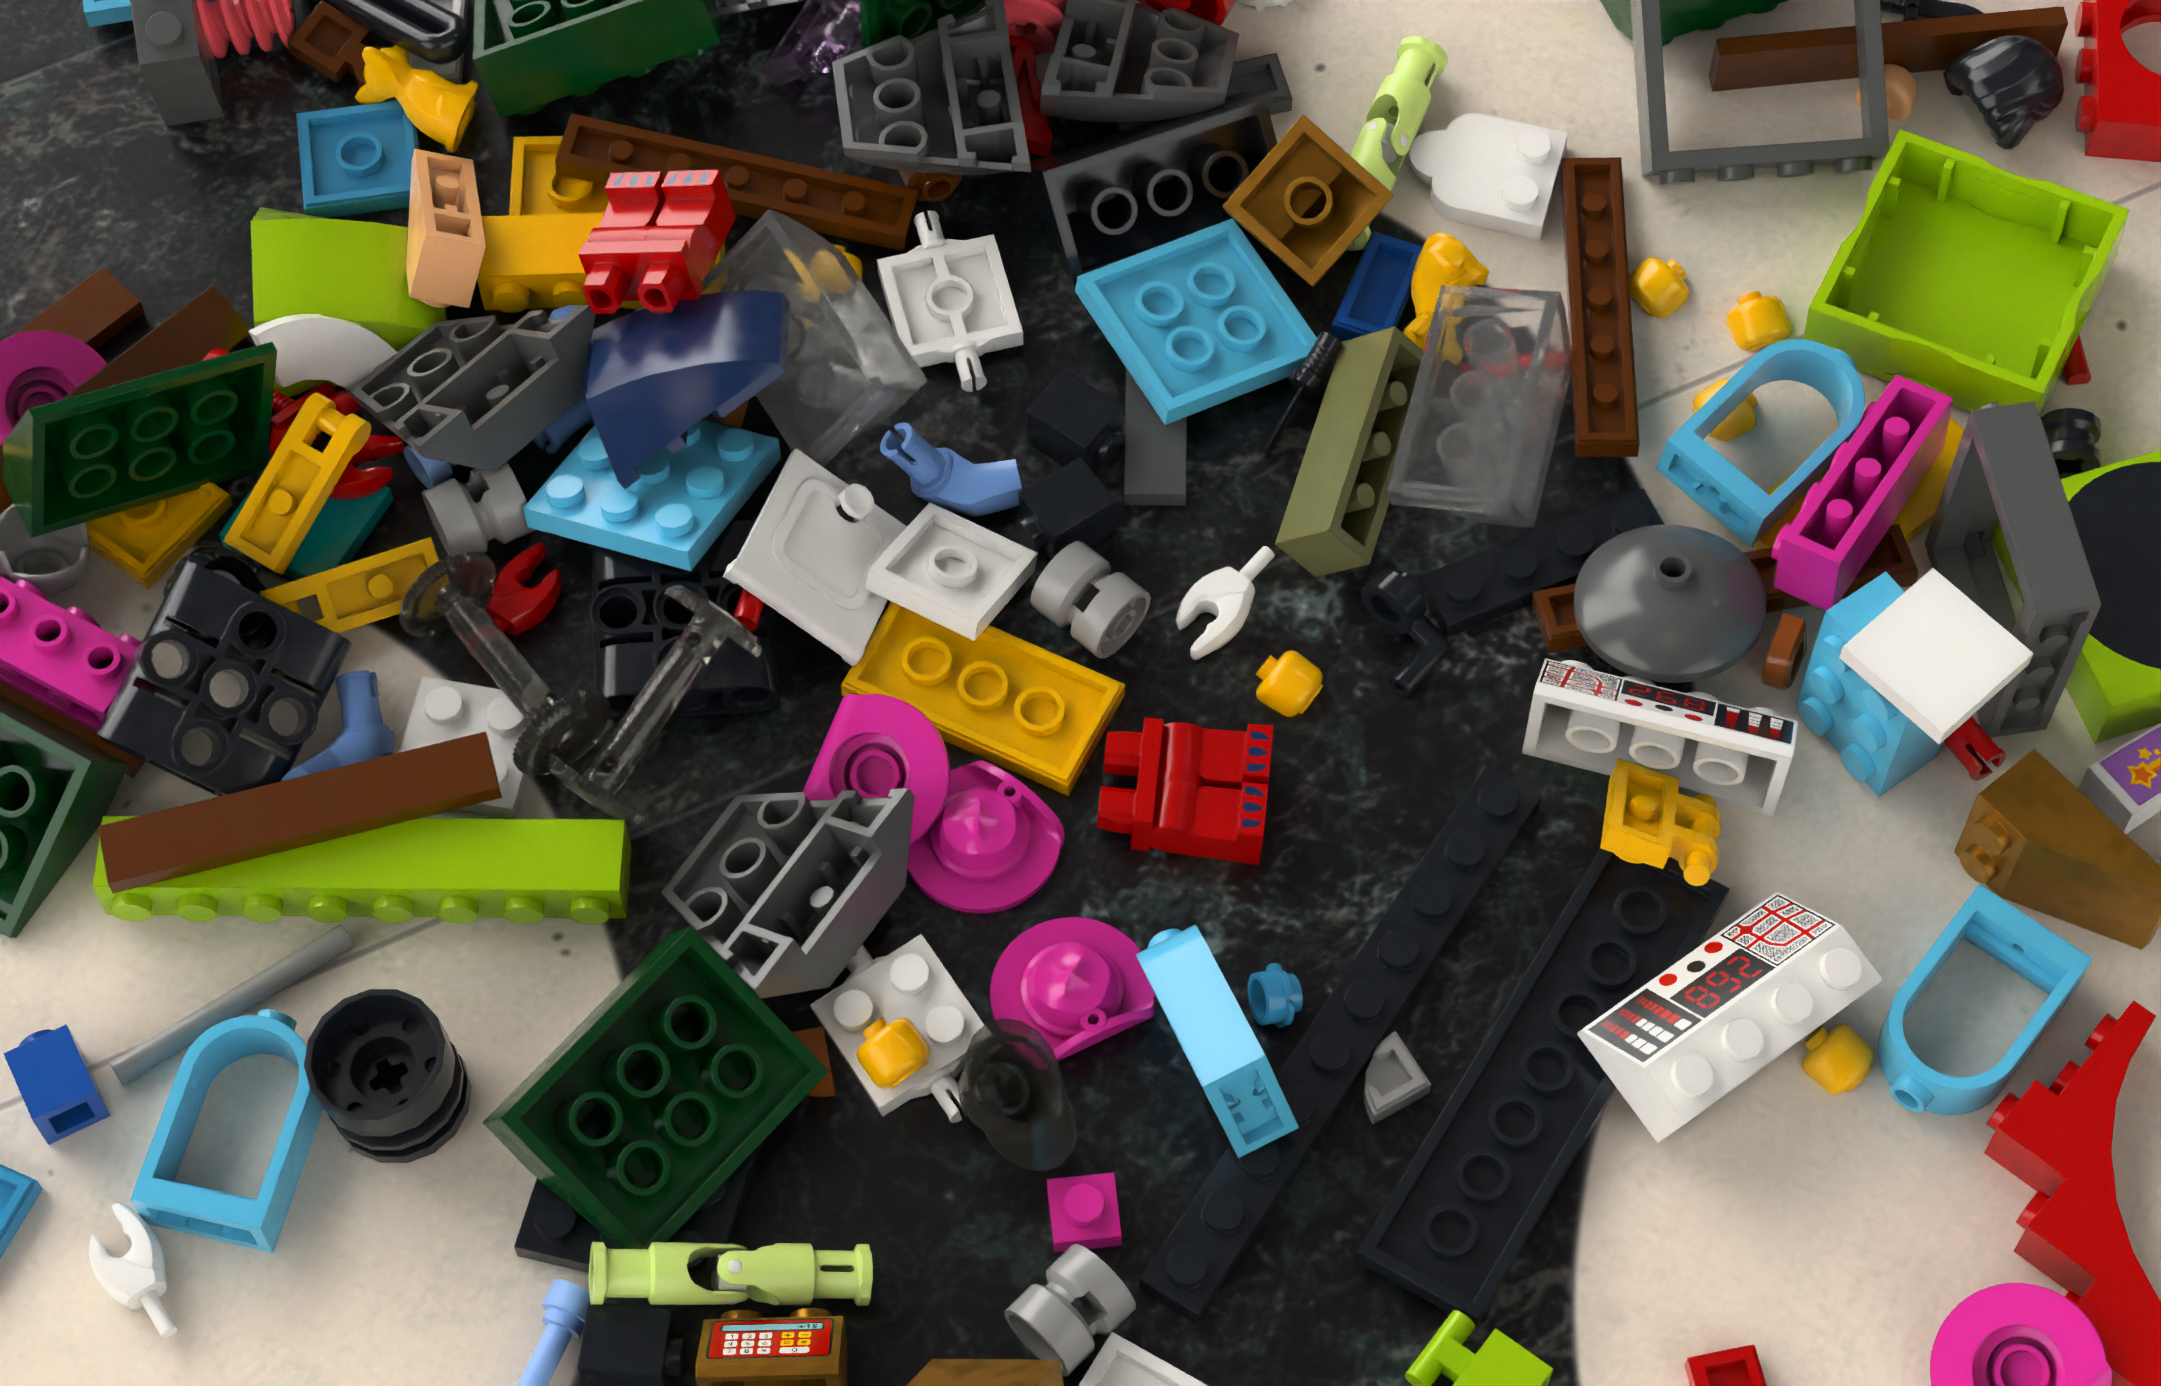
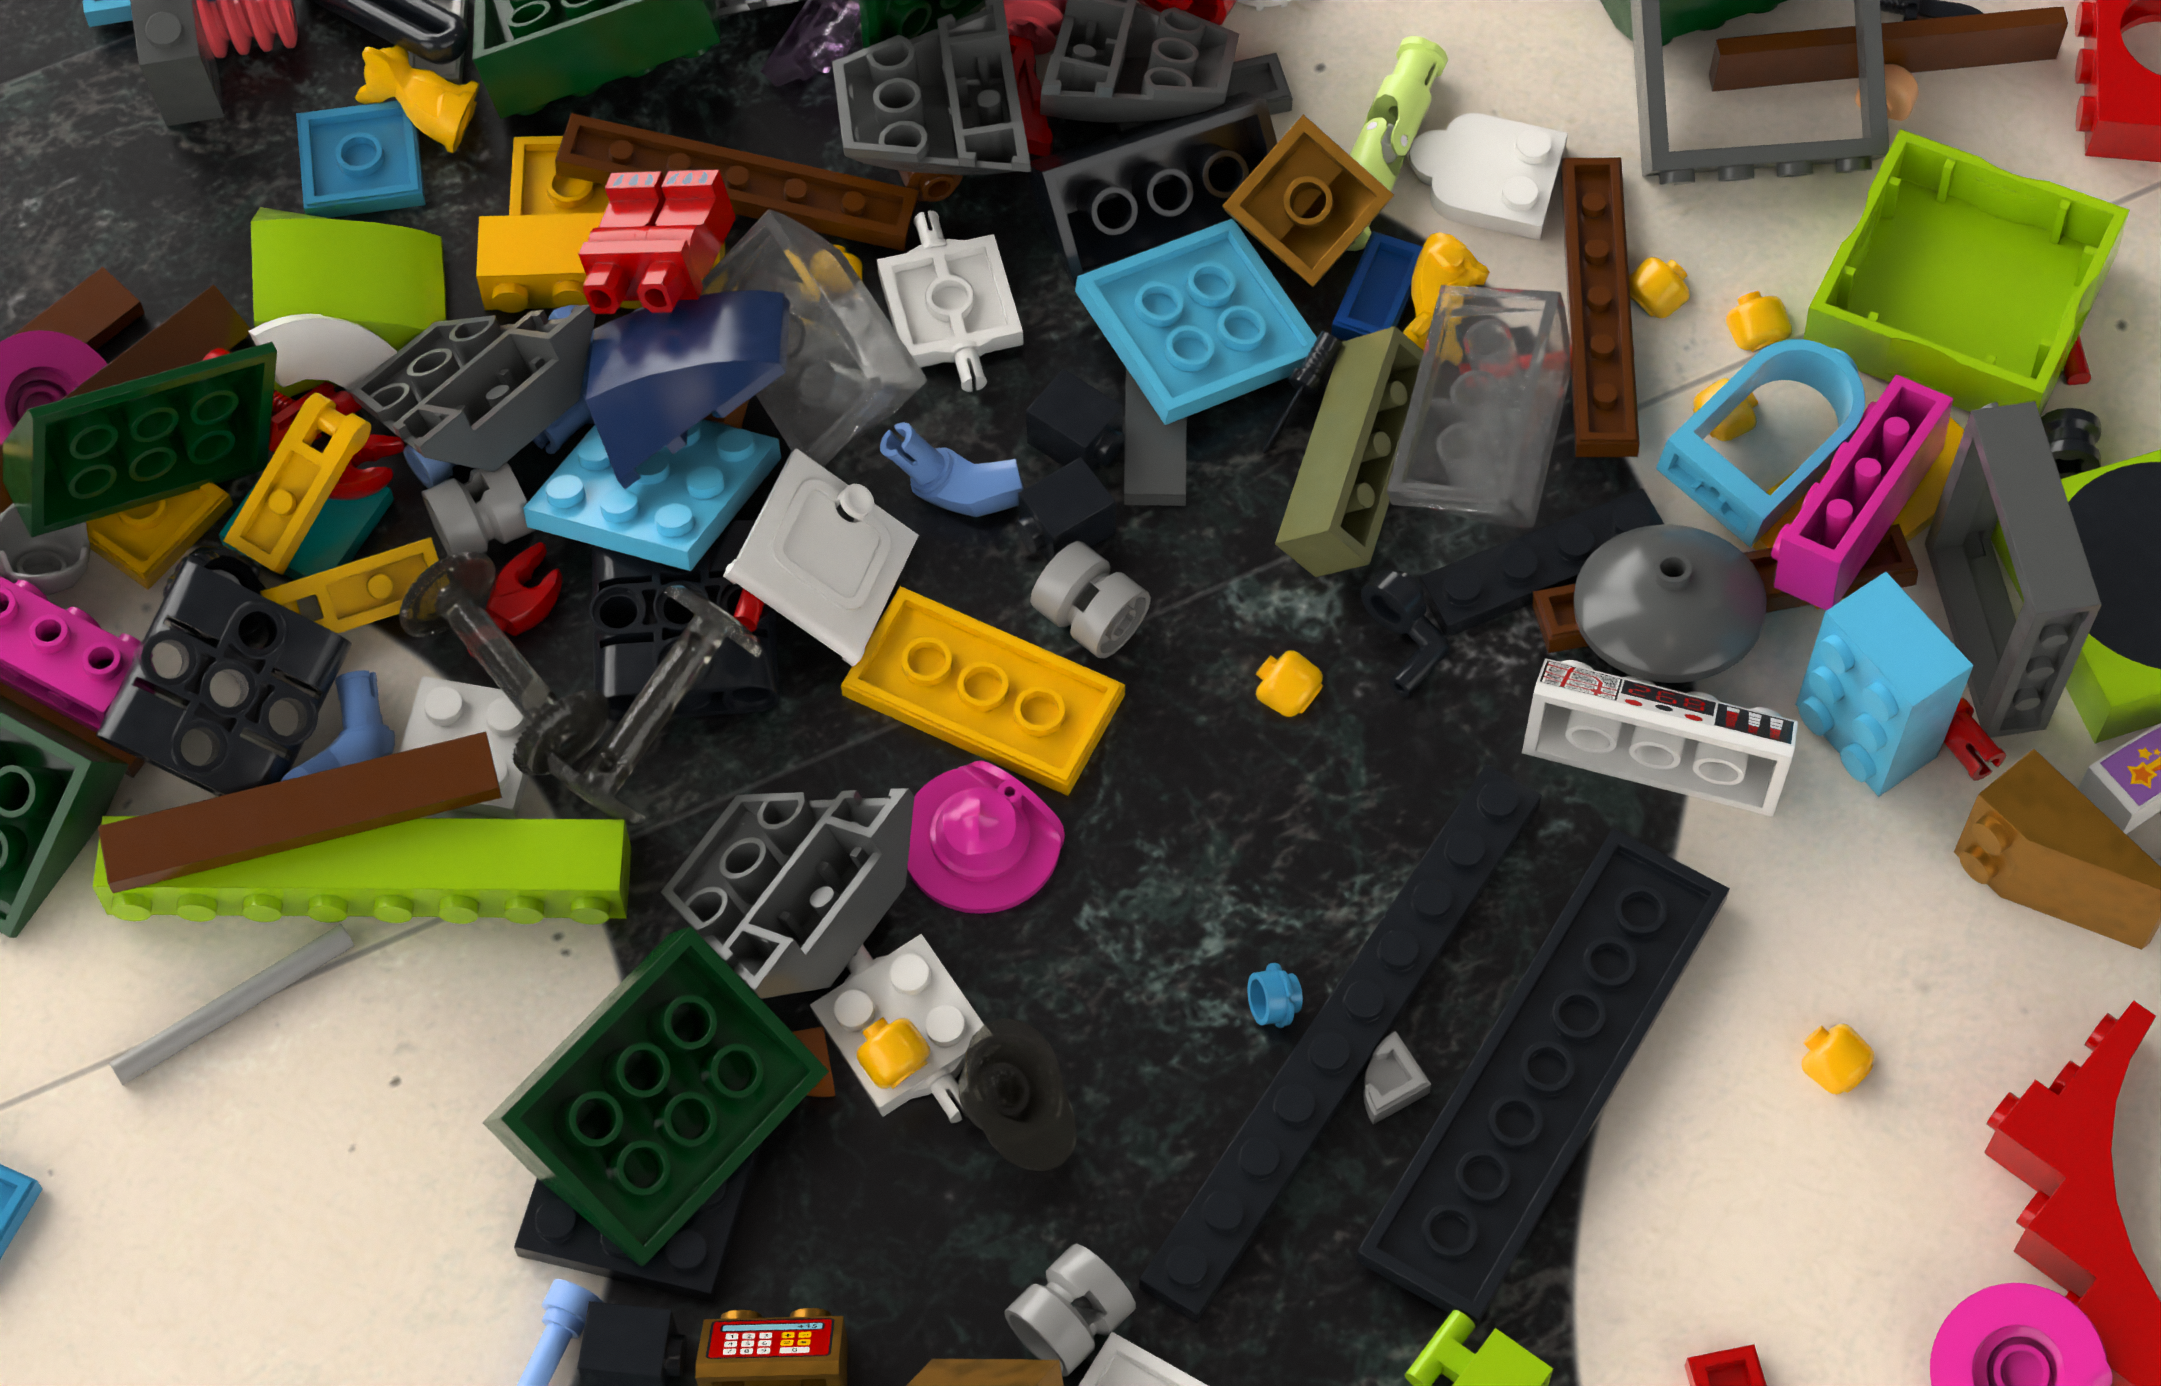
(56, 1083): blue brick -> none
(139, 1275): white hand -> none
(209, 1211): medium azure window -> none
(331, 43): reddish brown plate -> none
(367, 1050): black wheel -> none
(443, 230): light nougat slope -> none
(768, 1275): yellowish green piece -> none
(881, 747): dark pink hat -> none
(951, 571): white plate -> none
(1072, 983): dark pink hat -> none
(1084, 1211): dark pink plate -> none
(1194, 790): red hips -> none
(1216, 1039): medium azure window -> none
(1227, 596): white hand -> none
(1653, 821): yellow plate -> none
(1727, 1011): white slope -> none
(1785, 652): dark orange tile -> none
(1936, 655): white tile -> none
(2010, 82): black hair -> none
(2018, 944): medium azure window -> none

